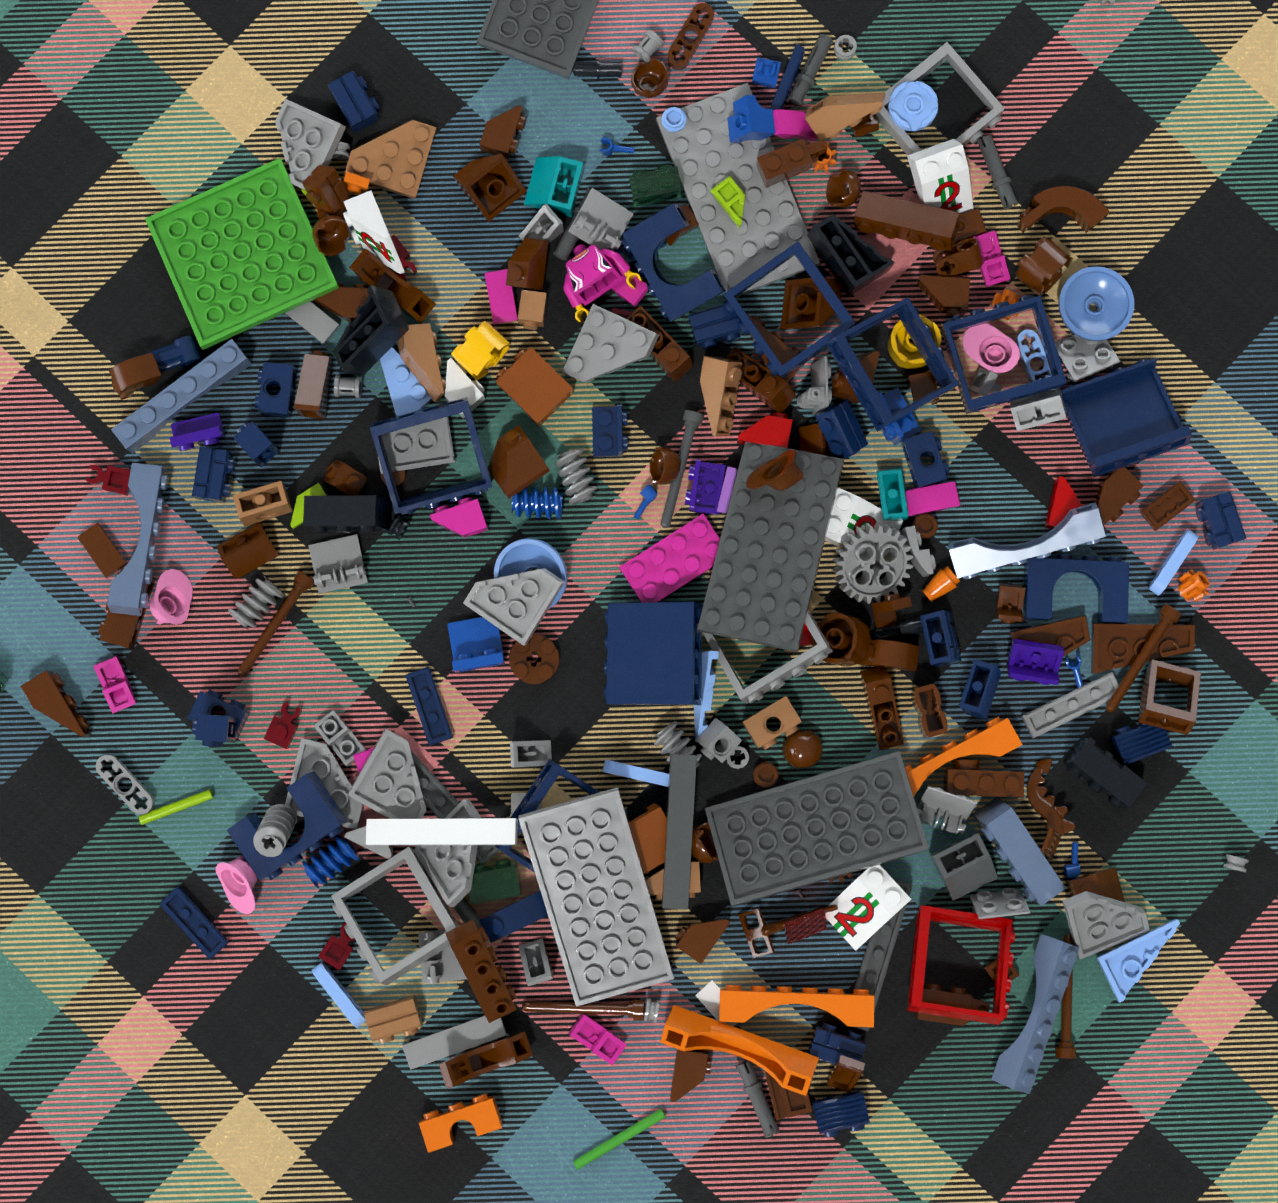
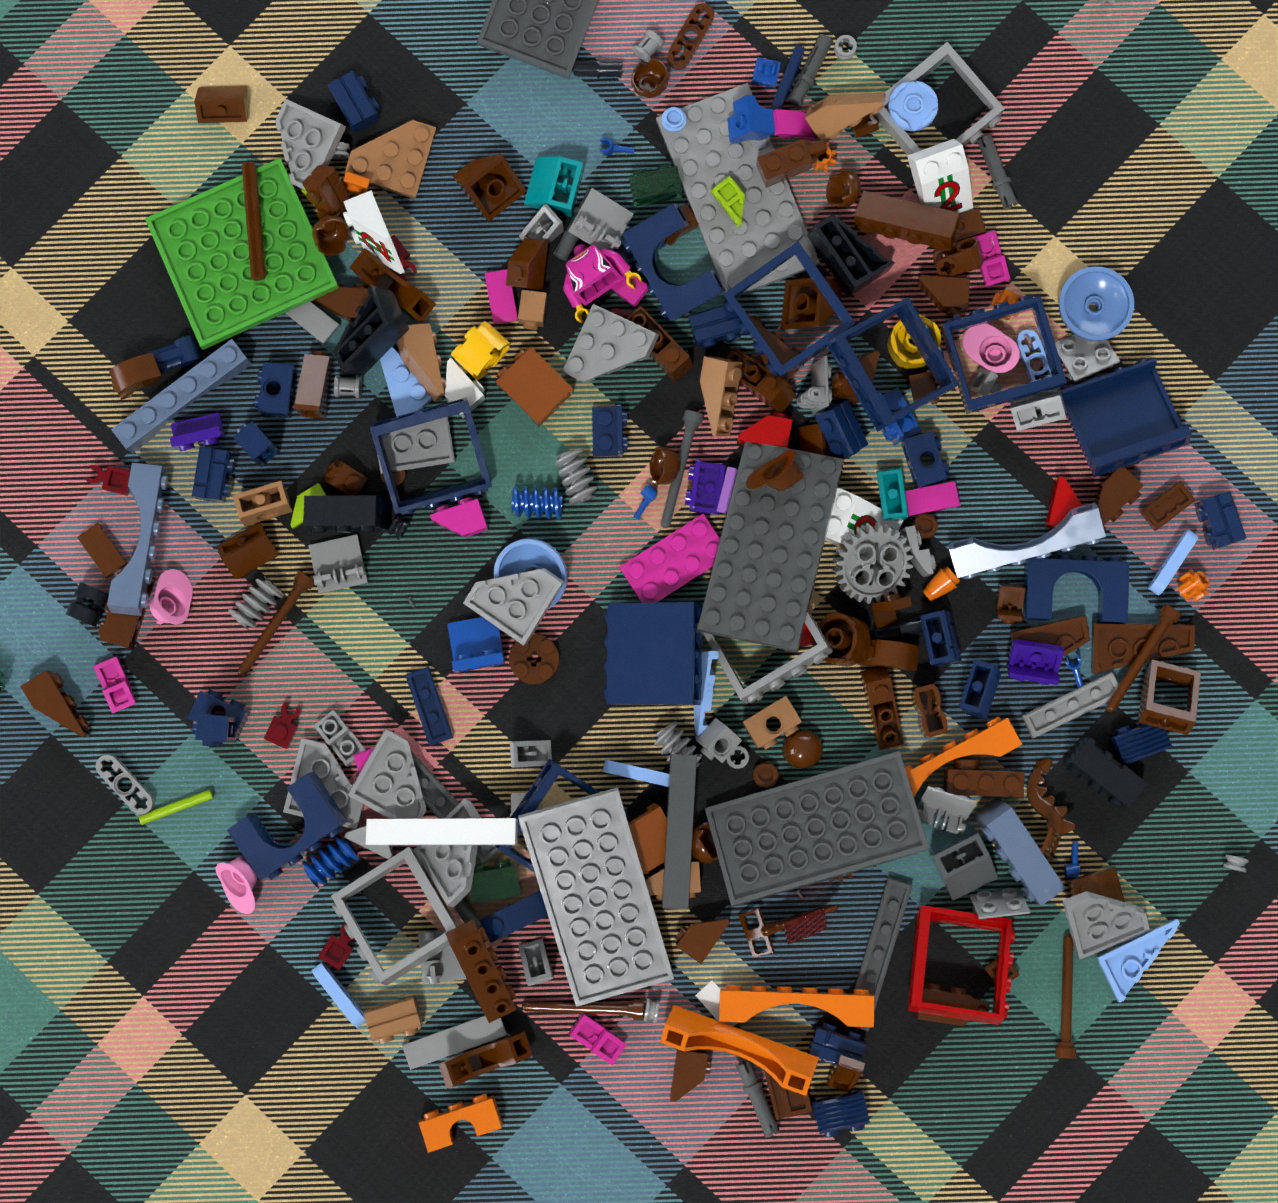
(83, 612): none -> black wheel
(194, 922): dark blue tile -> none
(221, 104): none -> reddish brown panel
(253, 221): none -> reddish brown axle
(275, 830): light grey piece -> none
(502, 131): reddish brown slope -> none
(516, 462): reddish brown slope -> none
(619, 1139): bright green bar -> none
(867, 905): white slope -> none
(1021, 1061): sand blue arch -> none
(1043, 266): reddish brown brick -> none
(1067, 200): reddish brown arch -> none

